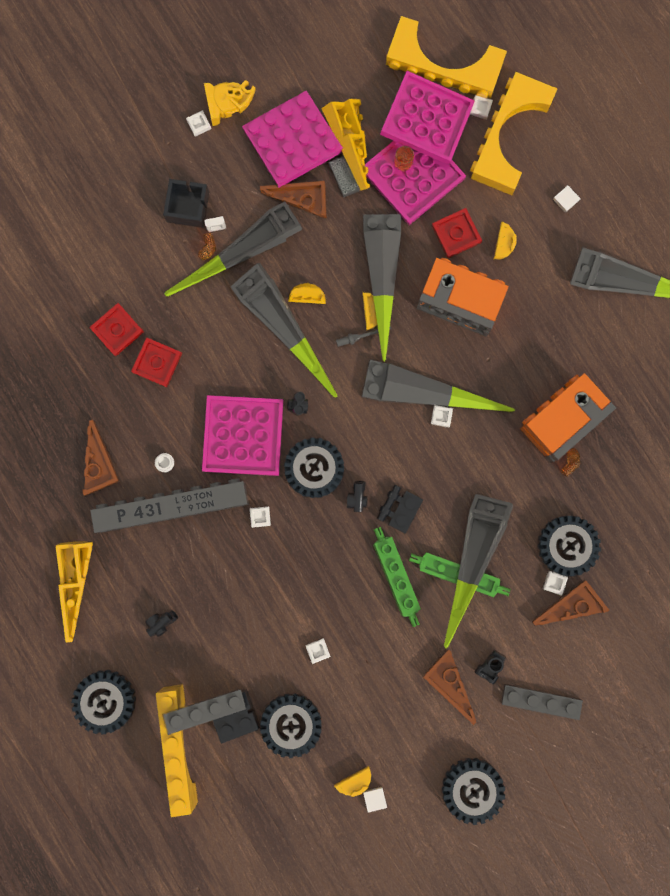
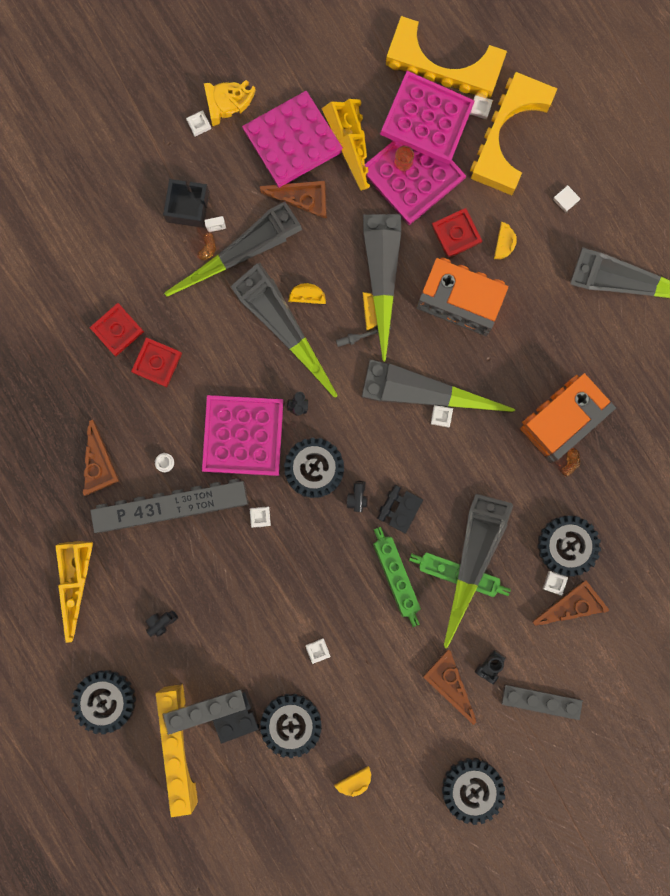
(344, 176): tile -> none
(375, 799): white tile -> none

